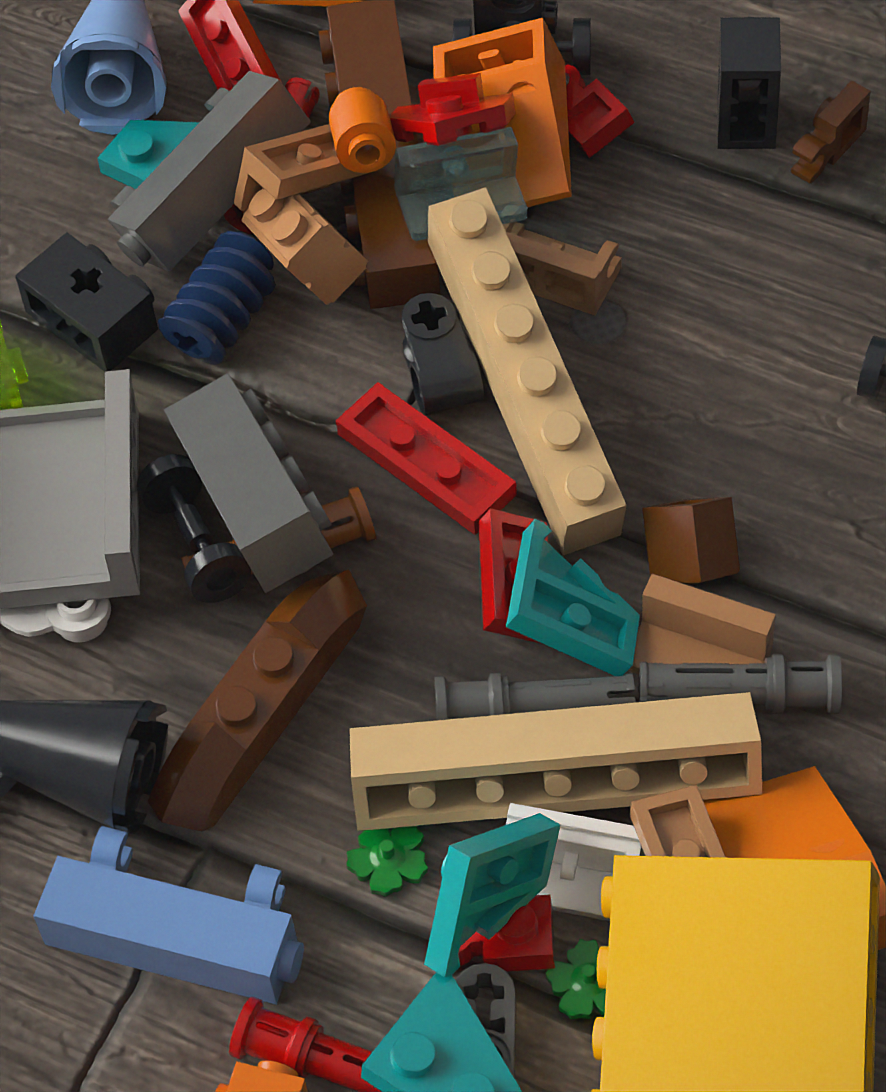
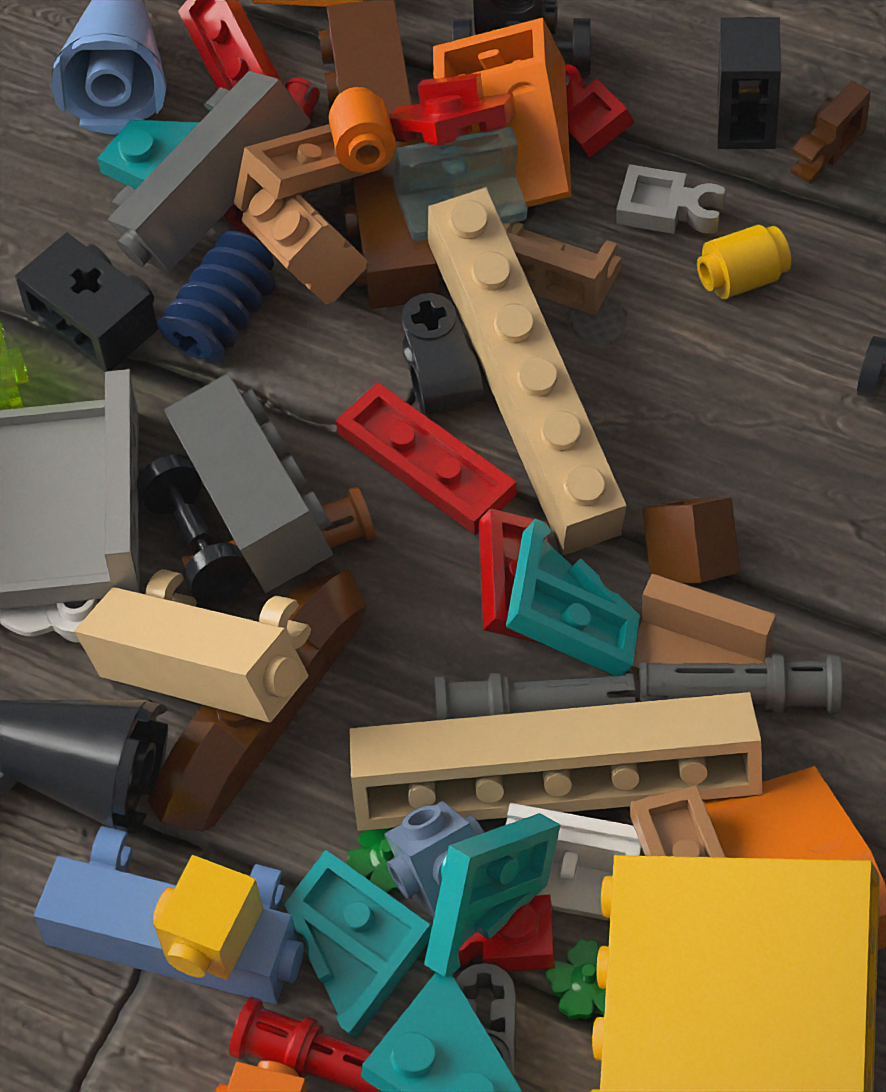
(195, 652): none -> tan brick
(207, 918): none -> yellow brick
(354, 938): none -> teal wing
(421, 848): none -> sand blue brick
(660, 199): none -> light grey plate
(744, 260): none -> yellow brick

